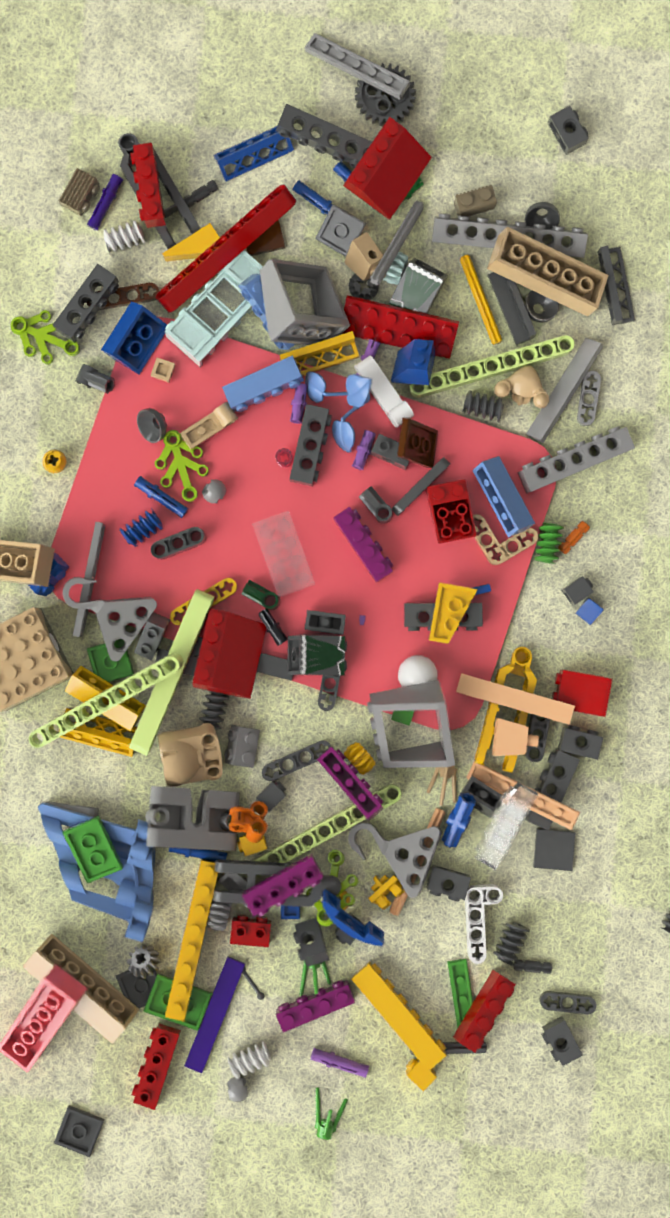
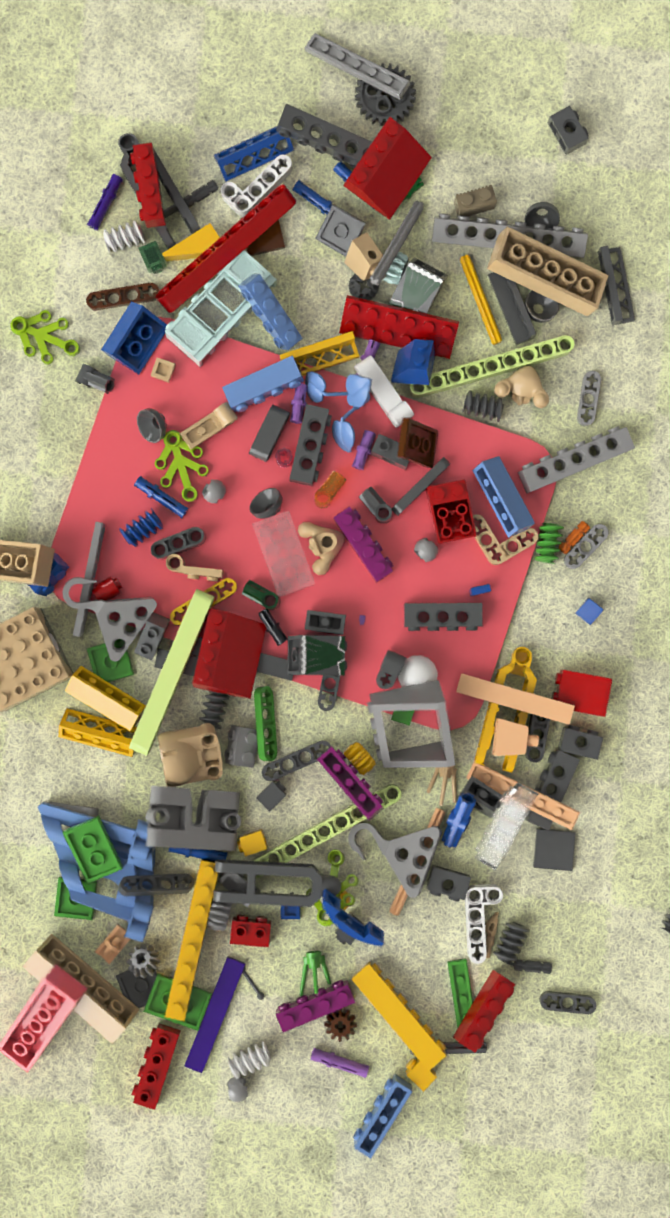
(48, 457): yellow piece -> none
(67, 908): none -> bright green tile
(79, 192): dark tan brick -> none
(79, 1131): dark grey tile -> none
(97, 704): yellowish green beam -> none
(98, 277): dark grey brick -> none
(107, 589): none -> red brick
(113, 944): none -> light nougat hips
(152, 257): none -> clear green brick
(157, 888): none -> dark grey beam
(194, 572): none -> tan plate
(247, 820): orange piece -> none
(258, 184): none -> white beam
(262, 724): none -> bright green beam
(266, 503): none -> dark grey piece
(269, 433): none -> dark grey beam
(282, 885): magenta brick -> none
(296, 328): light grey windscreen -> none
(315, 952): dark grey brick -> none
(324, 543): none -> tan head
(326, 1126): bright green plant -> none
(329, 488): none -> clear yellow piece
(333, 1027): none -> reddish brown gear
(382, 1116): none -> medium blue brick
(392, 665): none -> dark grey piece
(392, 885): yellow hips -> none
(426, 549): none -> light grey piece
(448, 610): yellow wing -> none
(491, 931): none -> tan hand
(565, 389): light grey tile -> none
(569, 1050): dark grey brick -> none
(578, 590): dark grey brick -> none
(591, 532): none -> light grey beam

